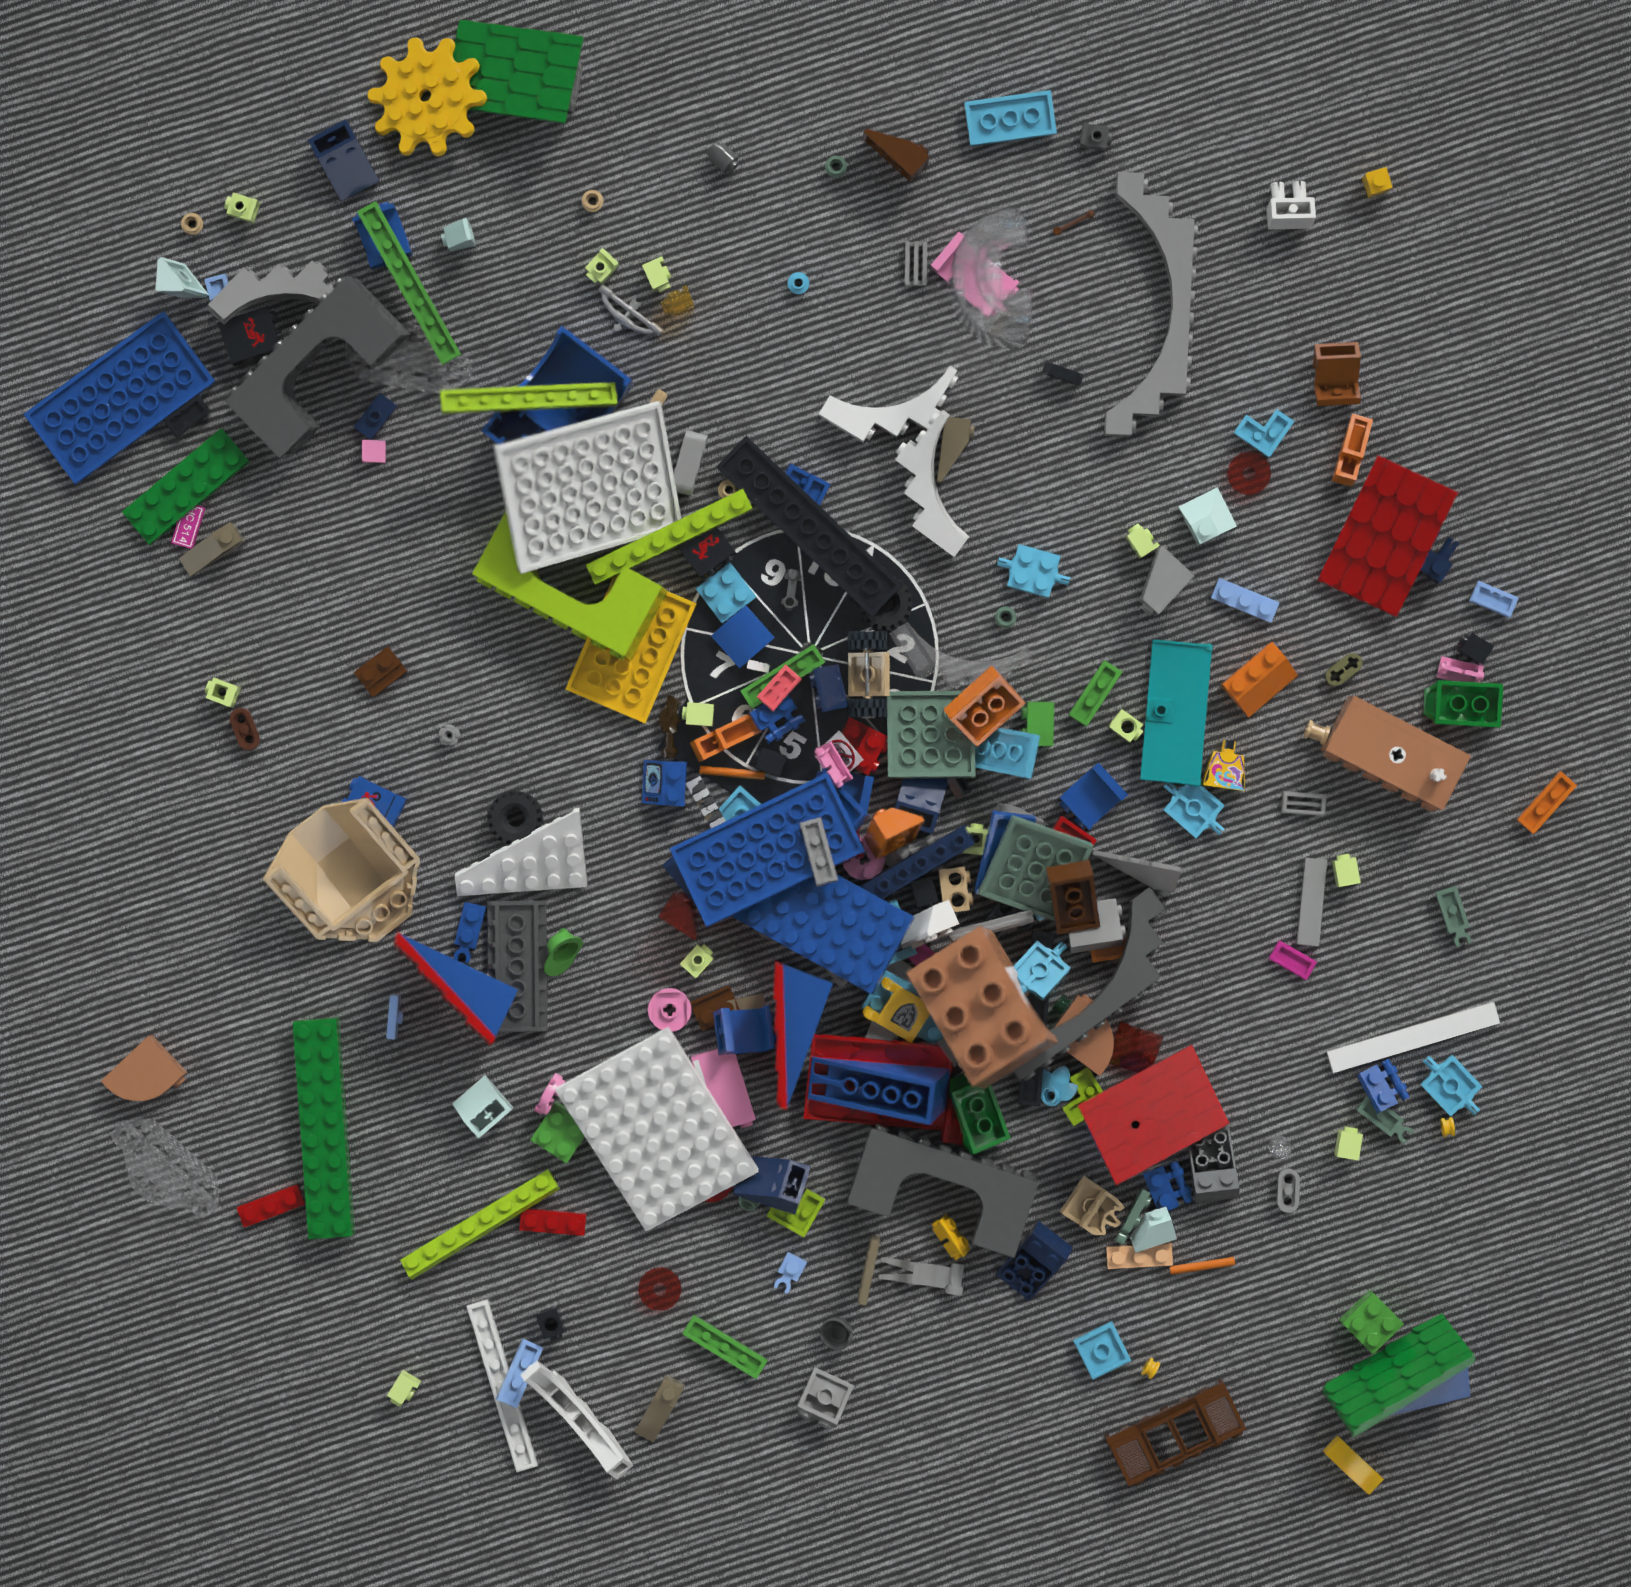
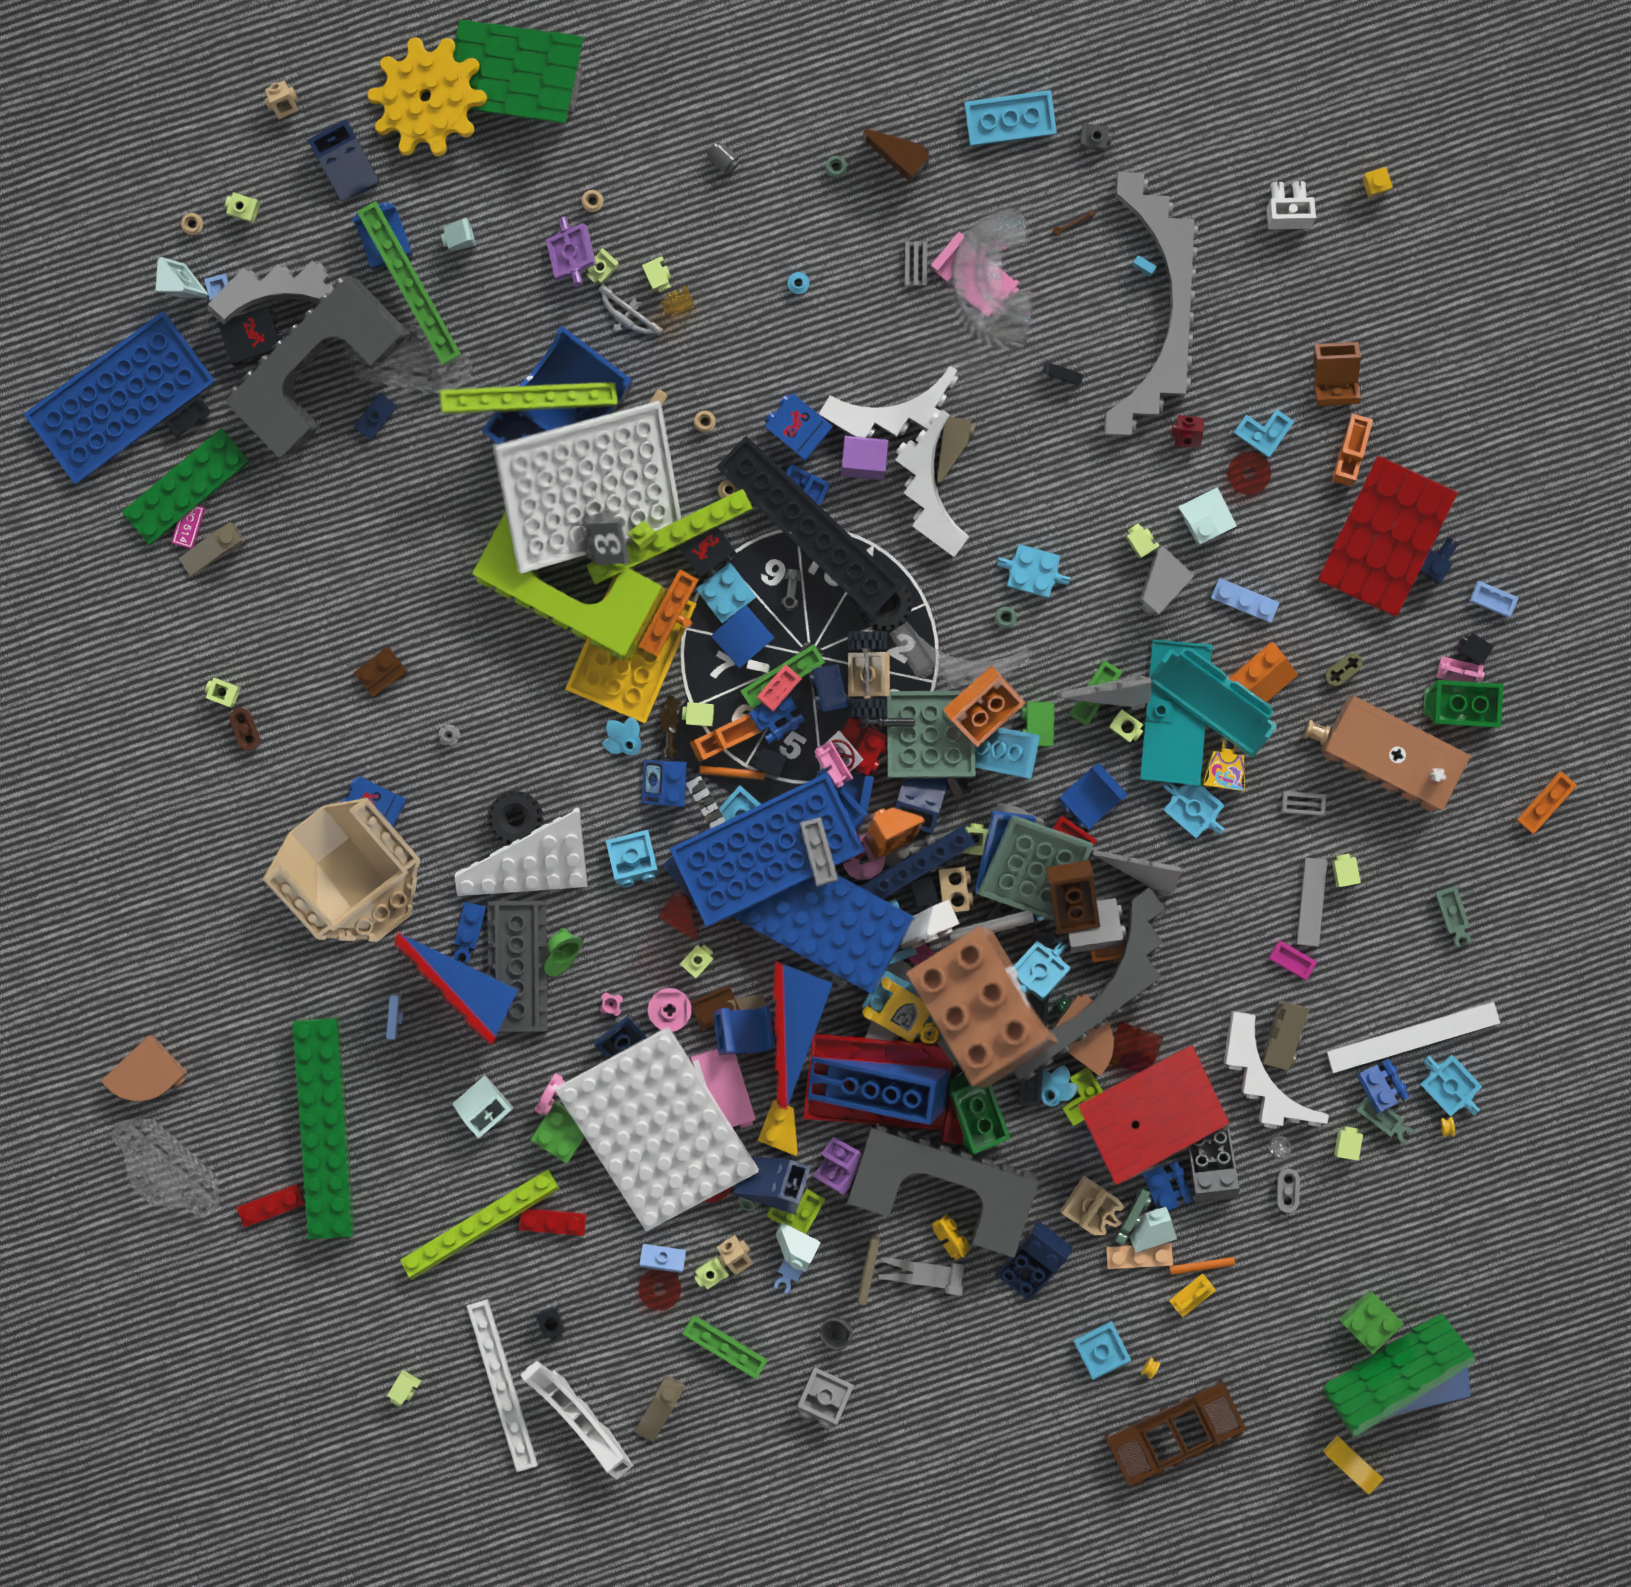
(281, 99): none -> tan brick
(373, 451): bright pink slope -> none
(513, 1384): light blue plate -> none
(570, 251): none -> medium lavender plate
(604, 539): none -> dark grey slope
(606, 1008): none -> bright pink plate
(620, 734): none -> medium azure plate
(620, 1037): none -> dark blue slope
(632, 858): none -> medium azure plate
(642, 535): none -> lime plate
(662, 1258): none -> light blue plate
(669, 613): none -> orange plate
(689, 462): light grey beam -> none
(704, 414): none -> tan plate
(714, 1265): none -> yellowish green brick
(734, 1254): none -> tan brick
(780, 1129): none -> yellow wing
(796, 1247): none -> light aqua slope
(798, 426): none -> blue panel
(839, 1166): none -> medium lavender slope
(863, 722): none -> black piece
(864, 458): none -> medium lavender slope
(935, 1033): none -> yellow plate
(1123, 692): none -> light grey wedge
(1144, 265): none -> medium azure tile
(1188, 431): none -> dark red brick
(1192, 1295): none -> yellow hinge
(1215, 699): none -> teal slope
(1275, 1105): none -> white arch
(1285, 1035): none -> dark tan wedge

